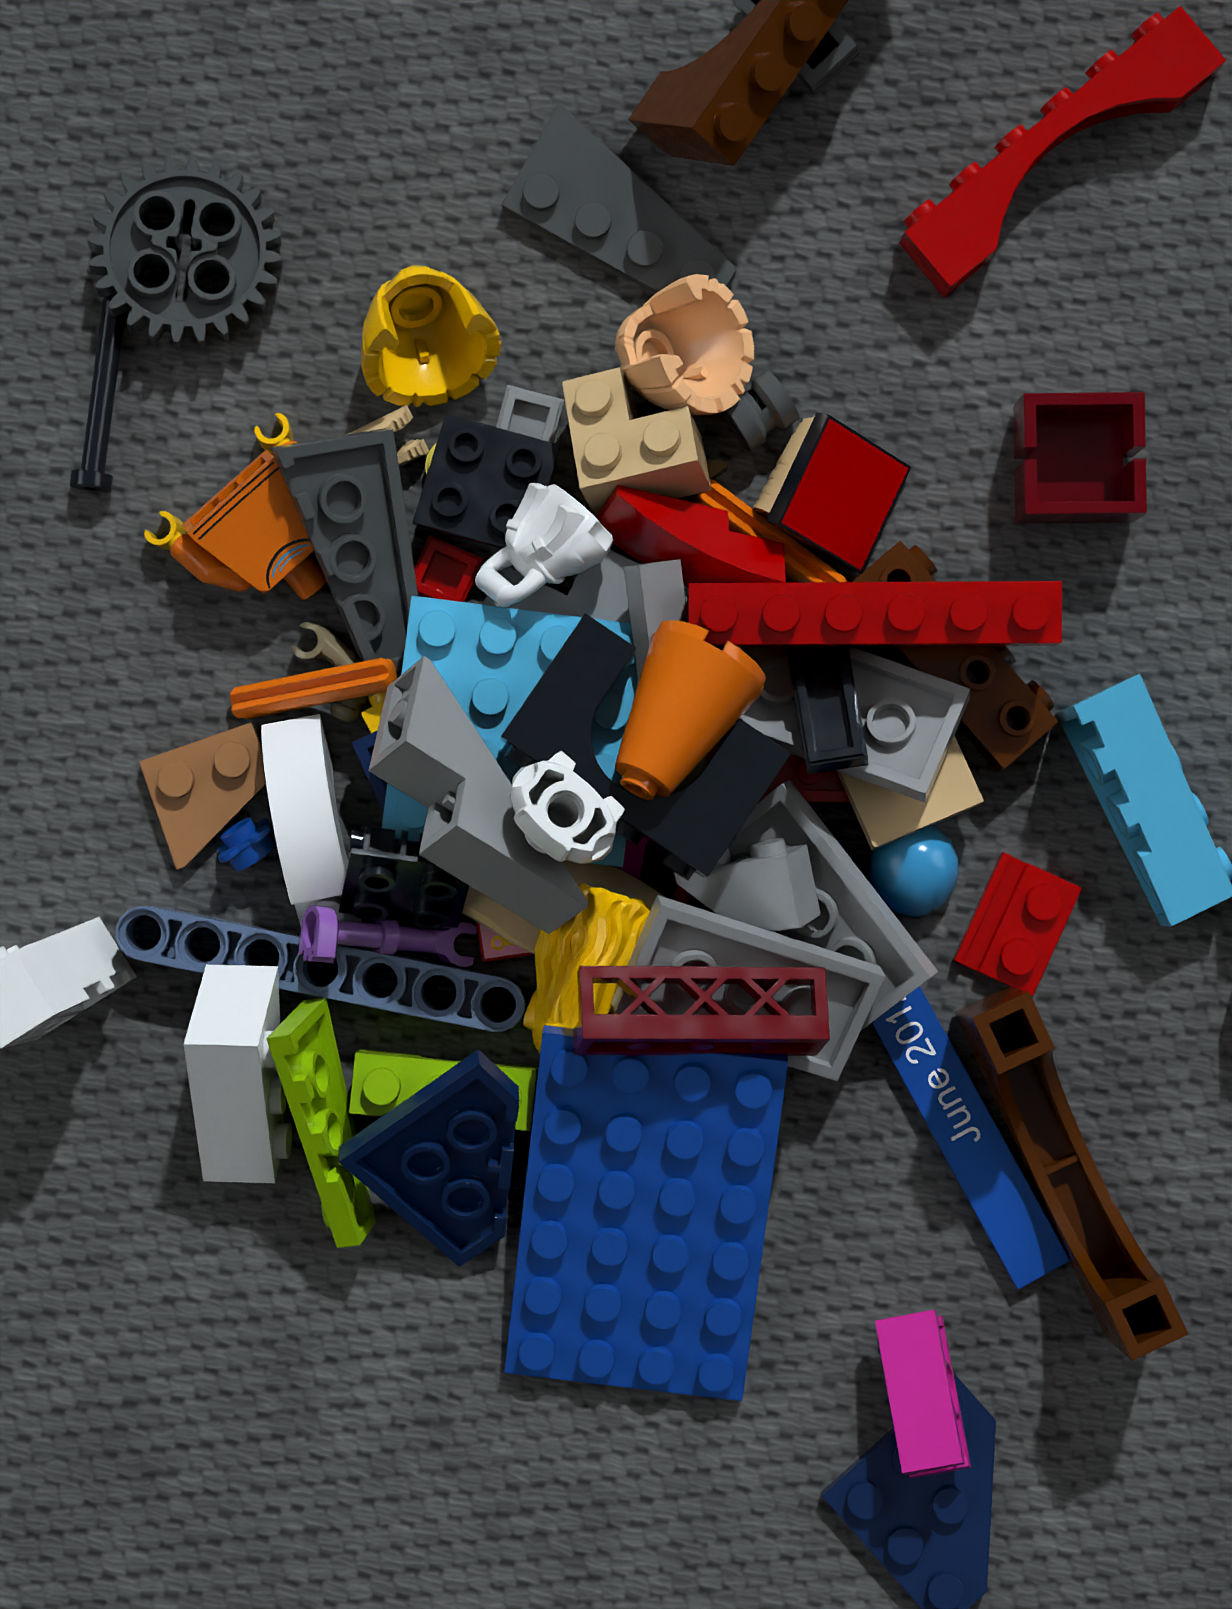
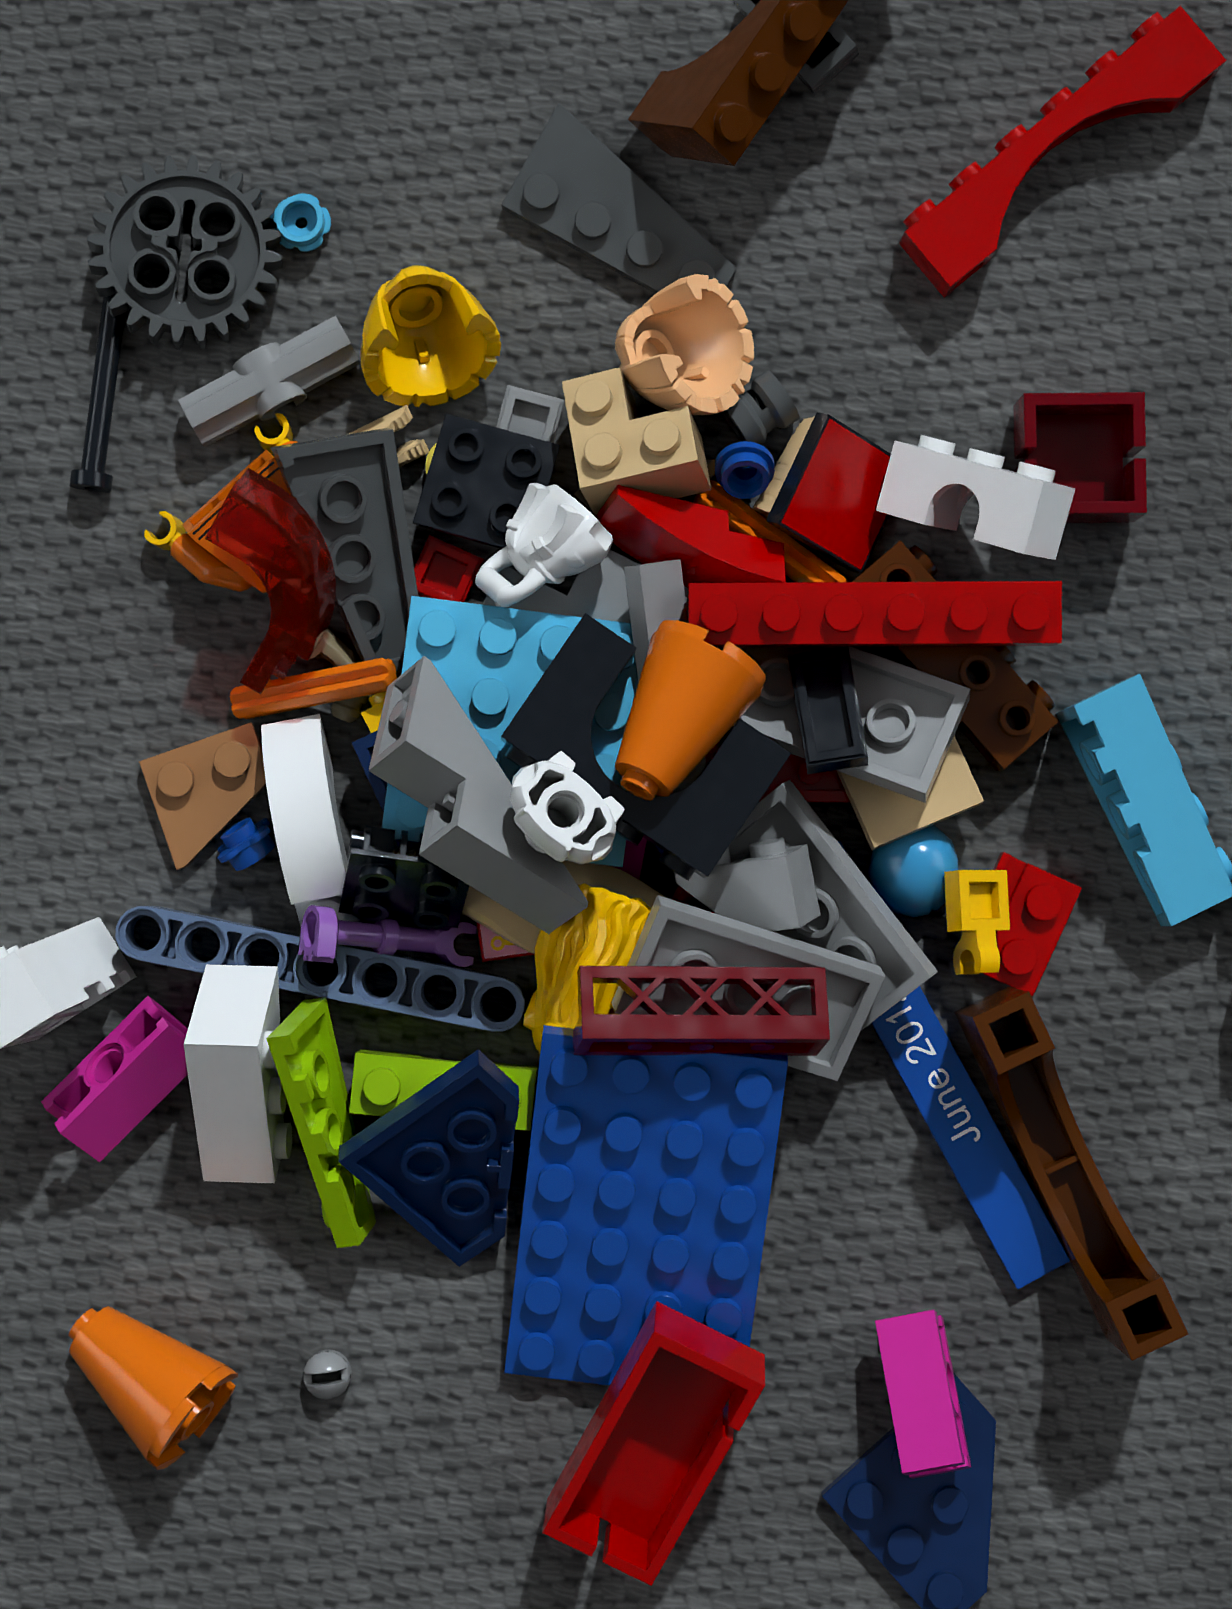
(120, 1080): none -> dark pink piece
(150, 1381): none -> orange cone
(269, 380): none -> light grey piece
(293, 562): none -> clear red arch
(305, 207): none -> medium azure plate
(325, 1363): none -> light grey hinge
(655, 1442): none -> red piece
(744, 481): none -> blue plate
(978, 908): none -> yellow plate
(1015, 508): none -> white arch

